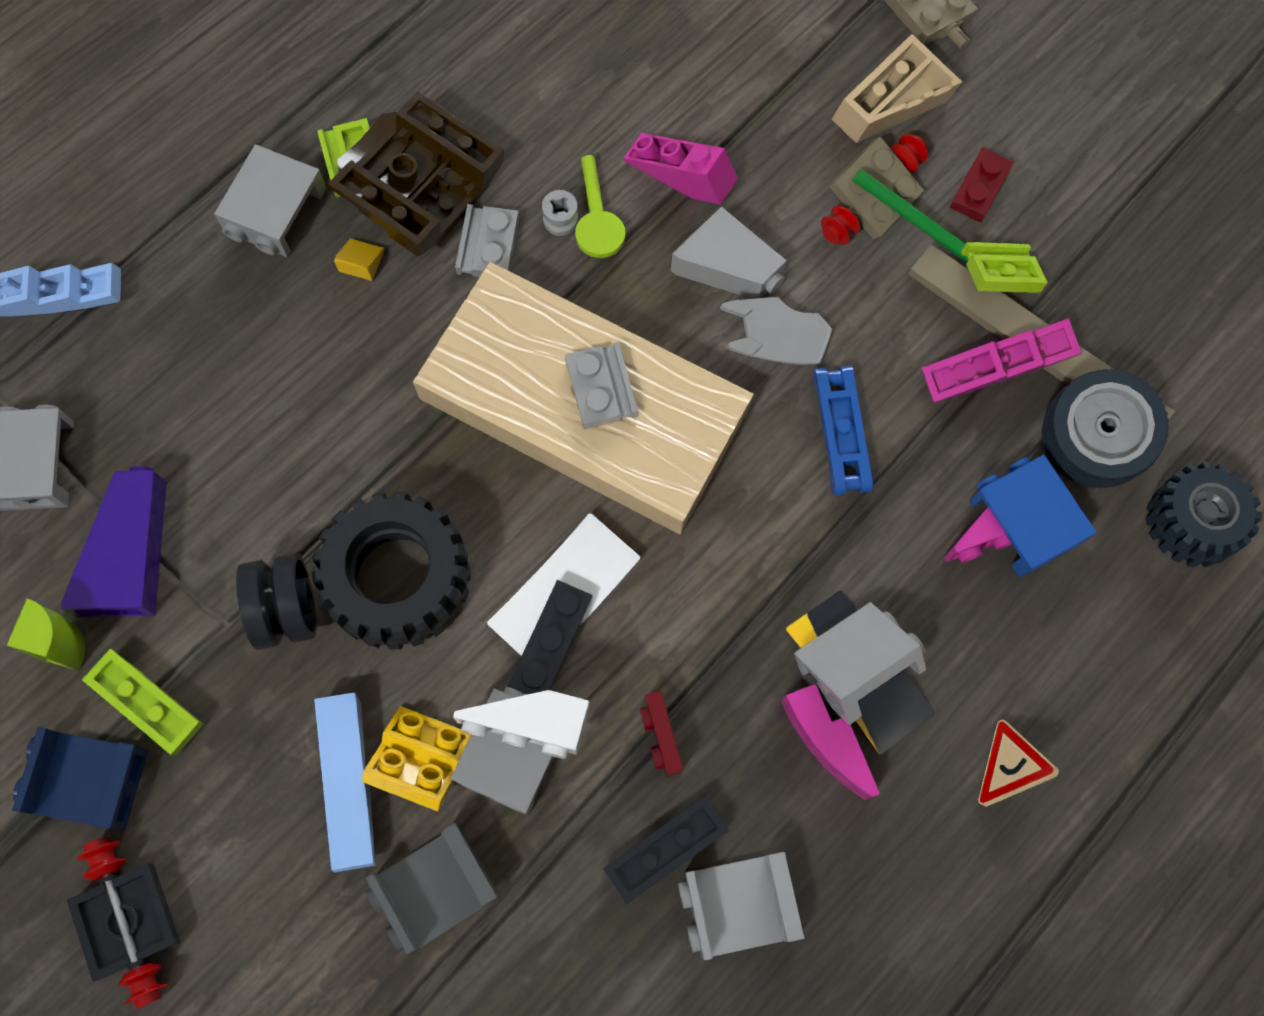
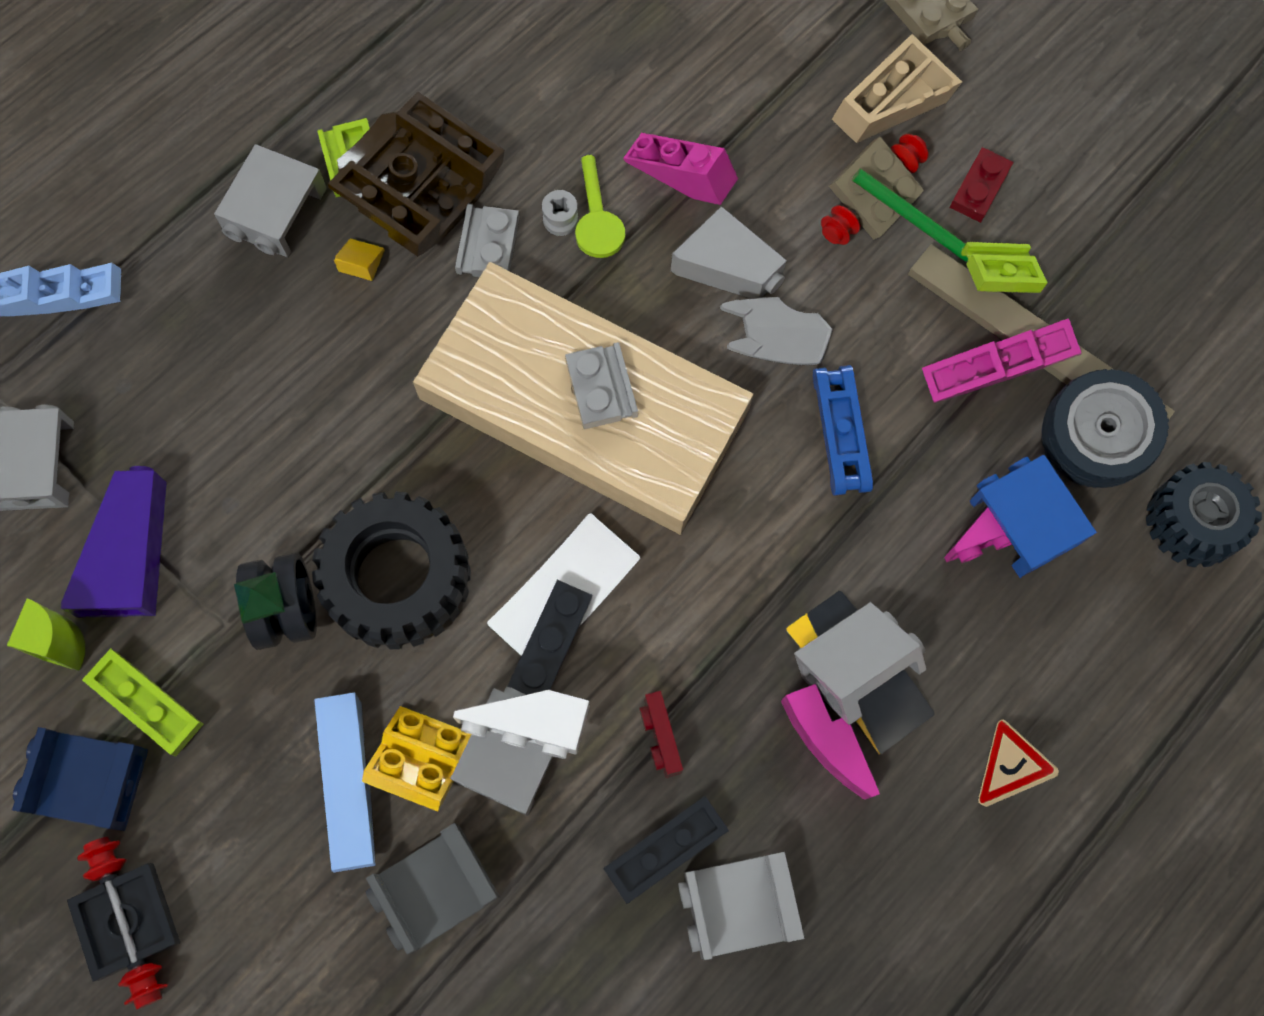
(259, 597): none -> dark green slope

